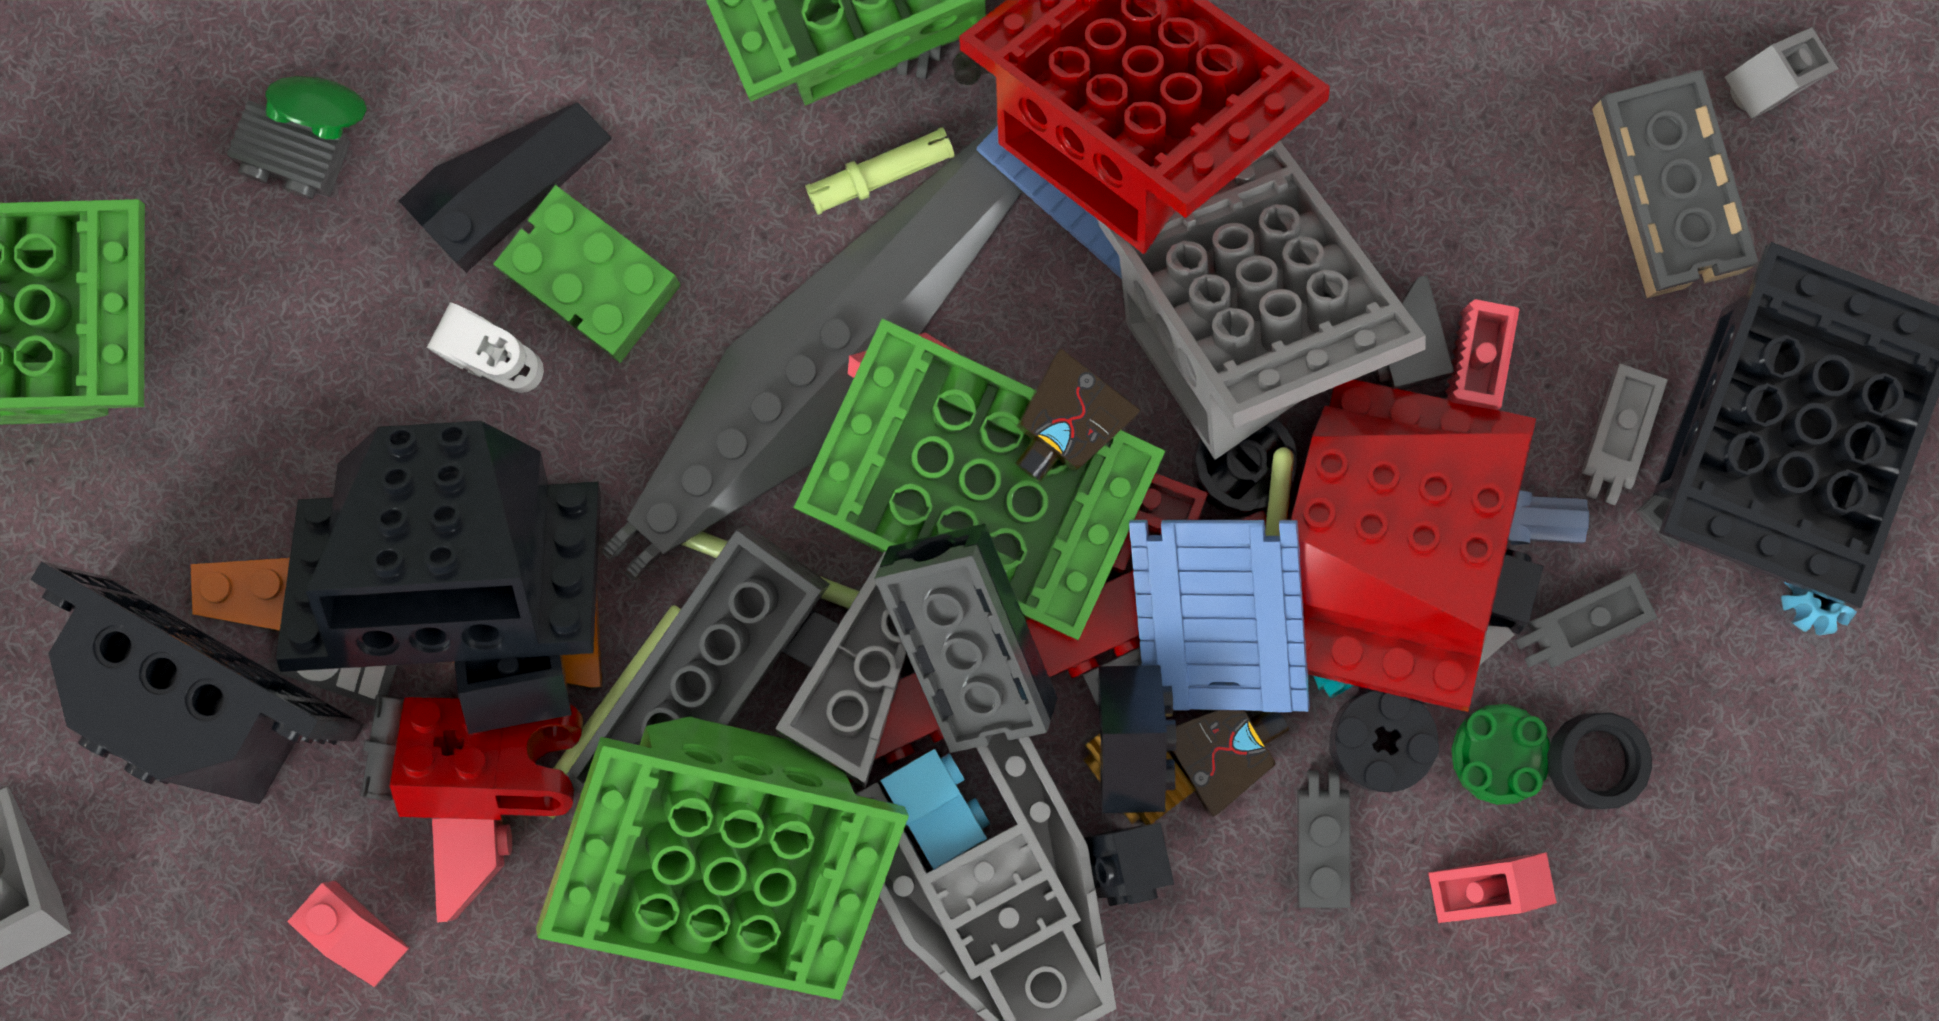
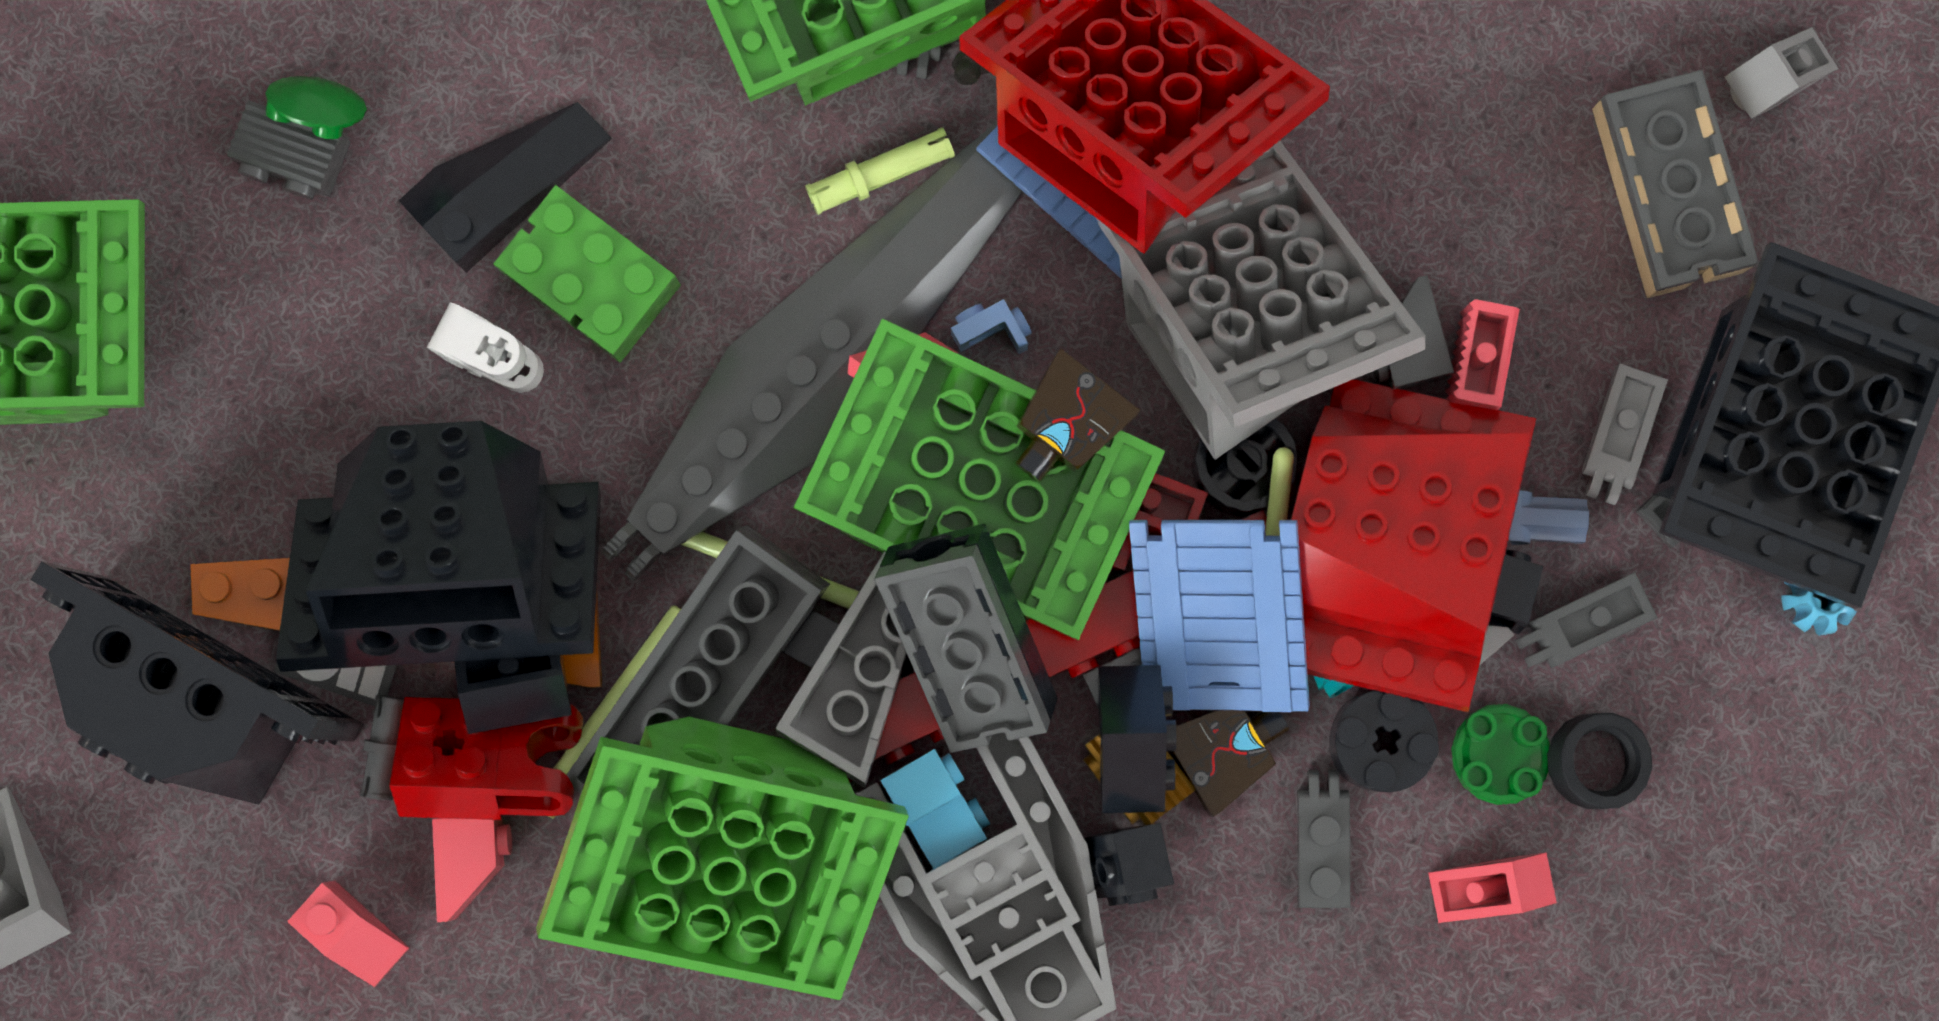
(980, 323): none -> light blue bracket

